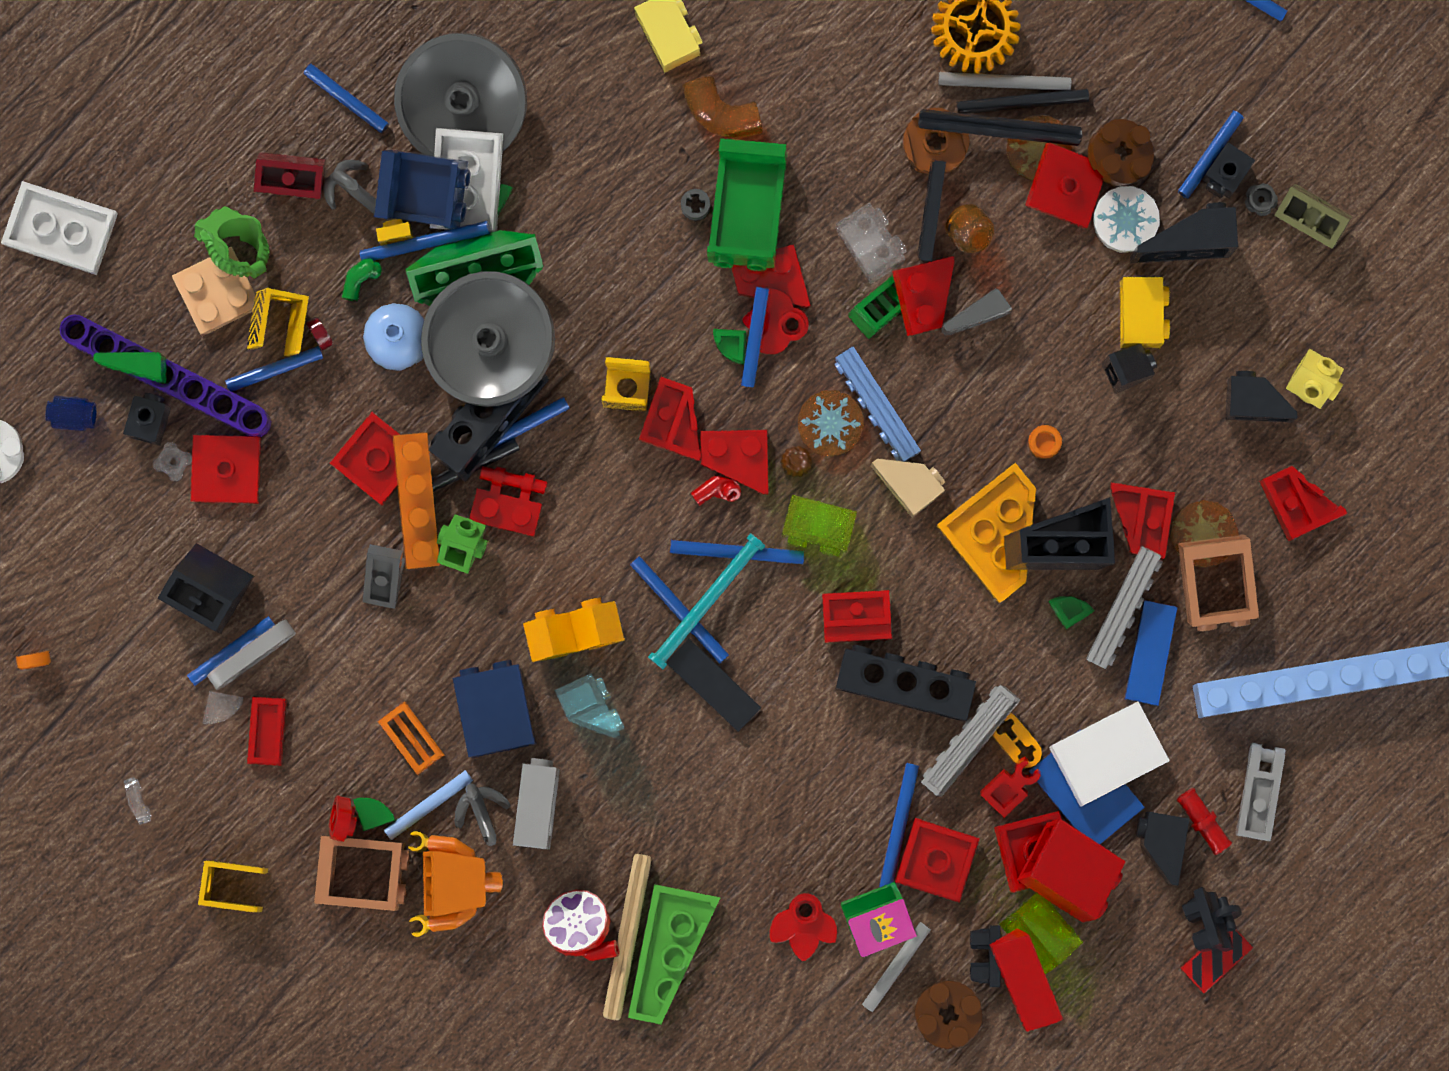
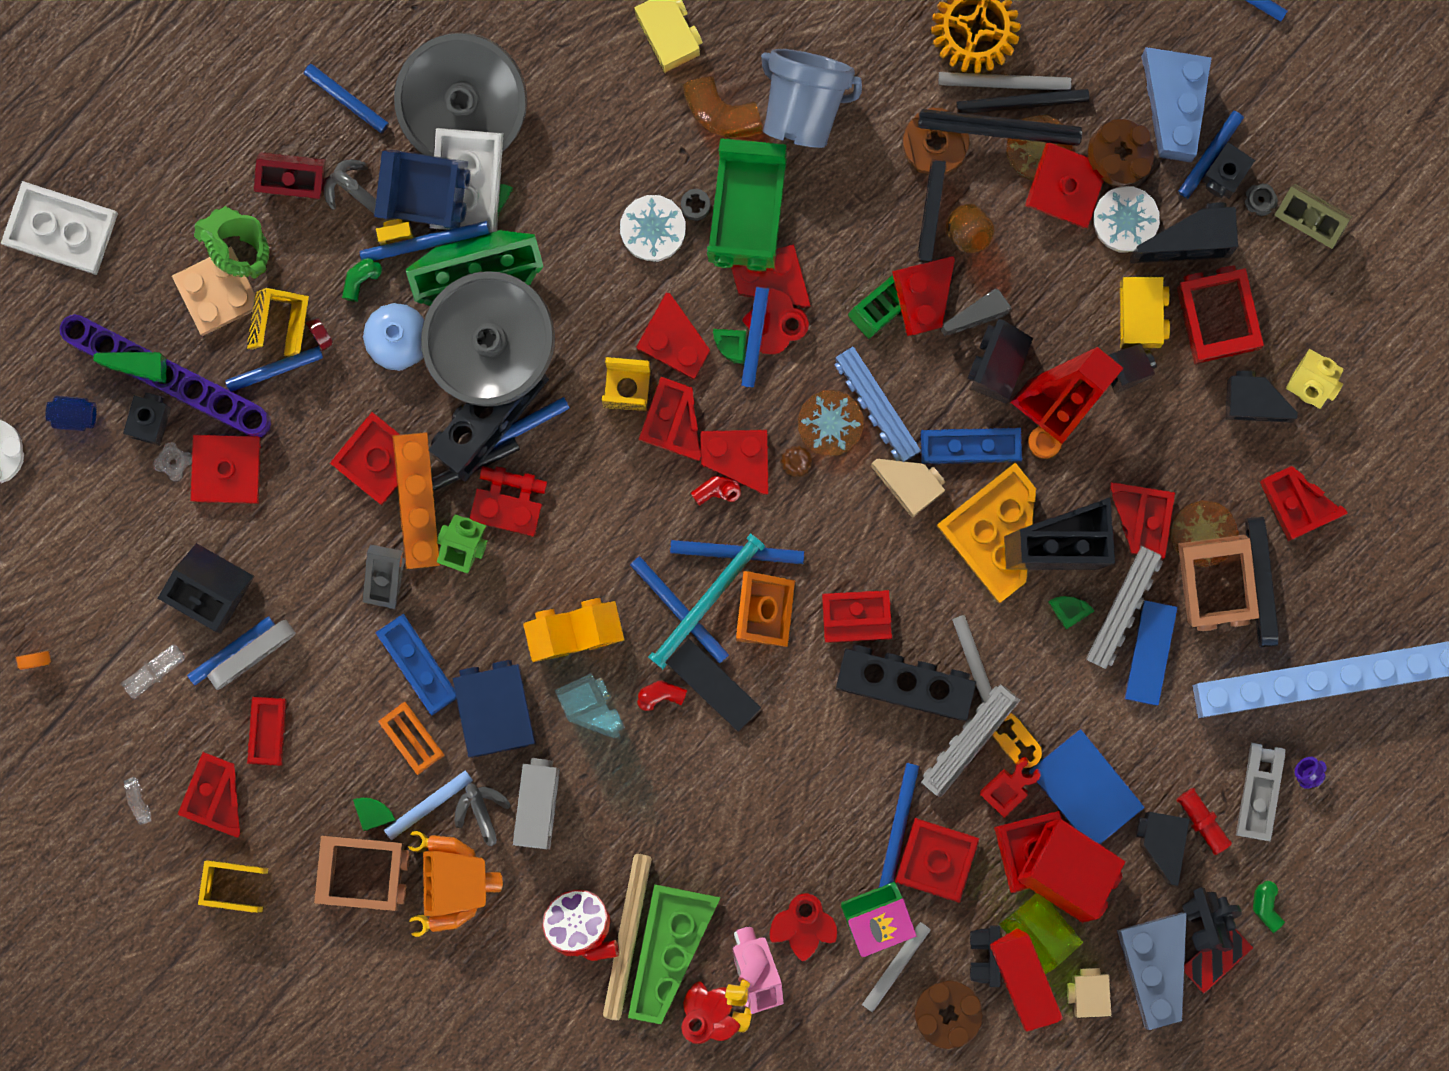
(153, 671): none -> clear axle
(212, 796): none -> red wing
(221, 707): clear tile -> none
(342, 819): red plate -> none
(417, 664): none -> blue tile
(652, 228): none -> white tile
(659, 691): none -> red arm
(674, 339): none -> red wing
(712, 1011): none -> red plate
(758, 978): none -> bright pink torso
(765, 609): none -> orange slope
(805, 95): none -> sand blue piece
(818, 525): clear neon green brick -> none
(871, 242): clear brick -> none
(971, 446): none -> blue tile
(972, 656): none -> light grey piece
(1002, 361): none -> black slope
(1067, 392): none -> red wedge
(1090, 993): none -> tan brick
(1109, 754): white tile -> none
(1156, 967): none -> sand blue wedge
(1177, 100): none -> medium blue wedge
(1205, 353): none -> red window
(1264, 905): none -> green arm
(1267, 622): none -> black beam
(1310, 772): none -> dark purple plate

